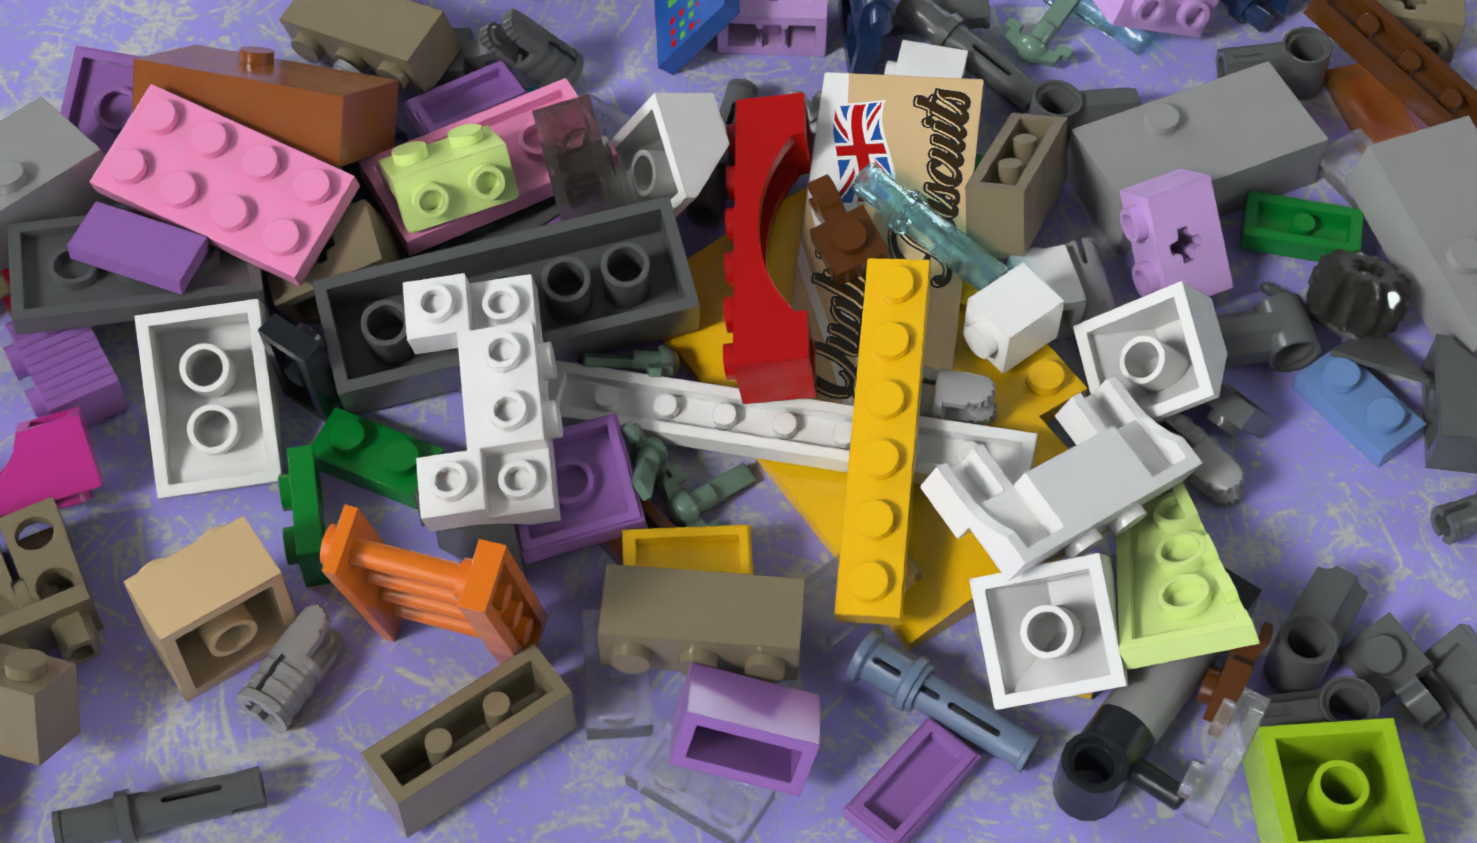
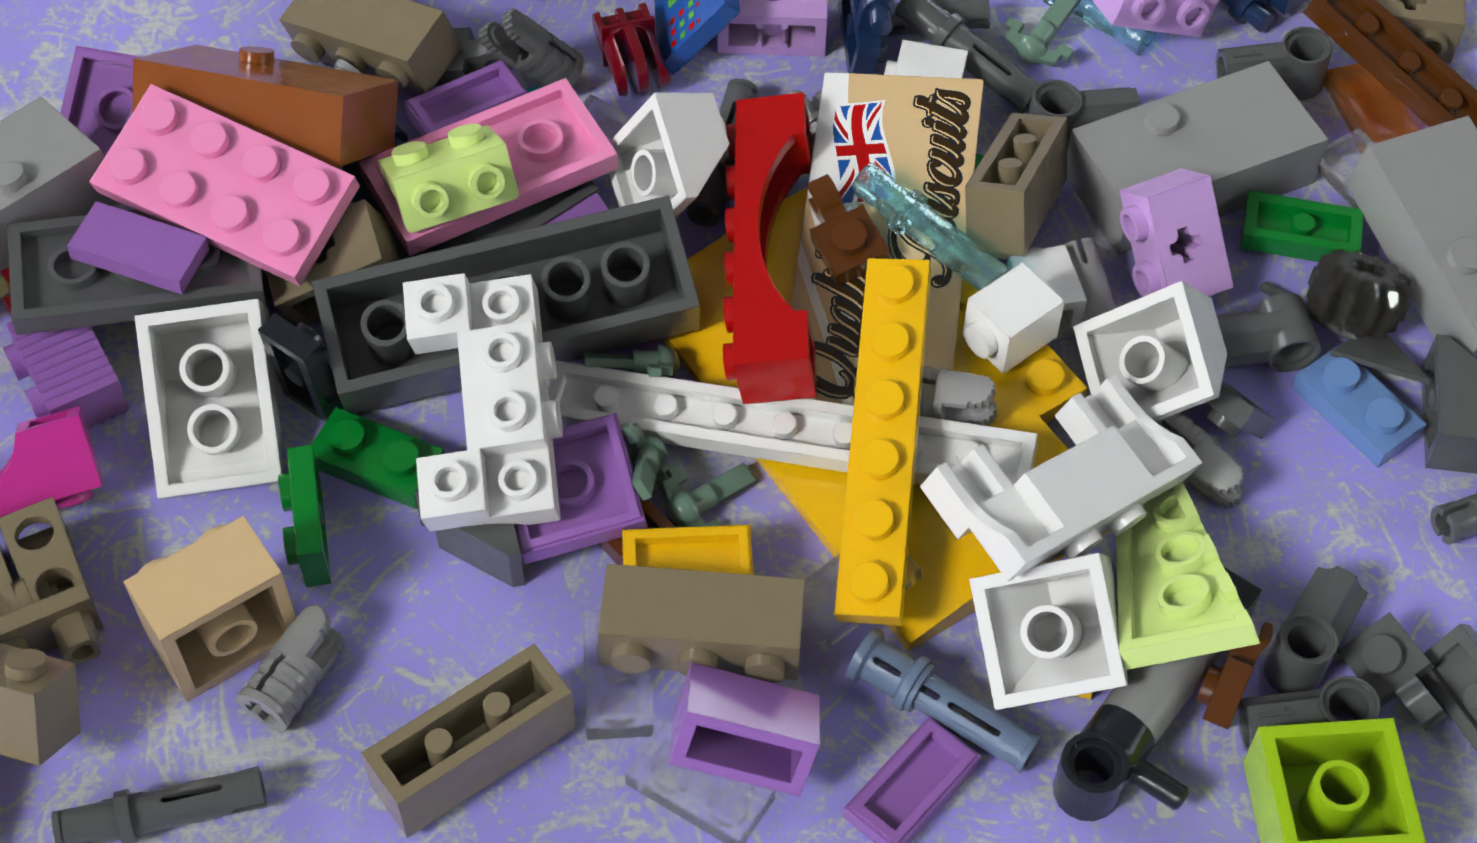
(475, 598): orange fence -> none
(578, 157): clear smoke brick -> none
(627, 41): none -> dark red arm
(1209, 782): clear plate -> none

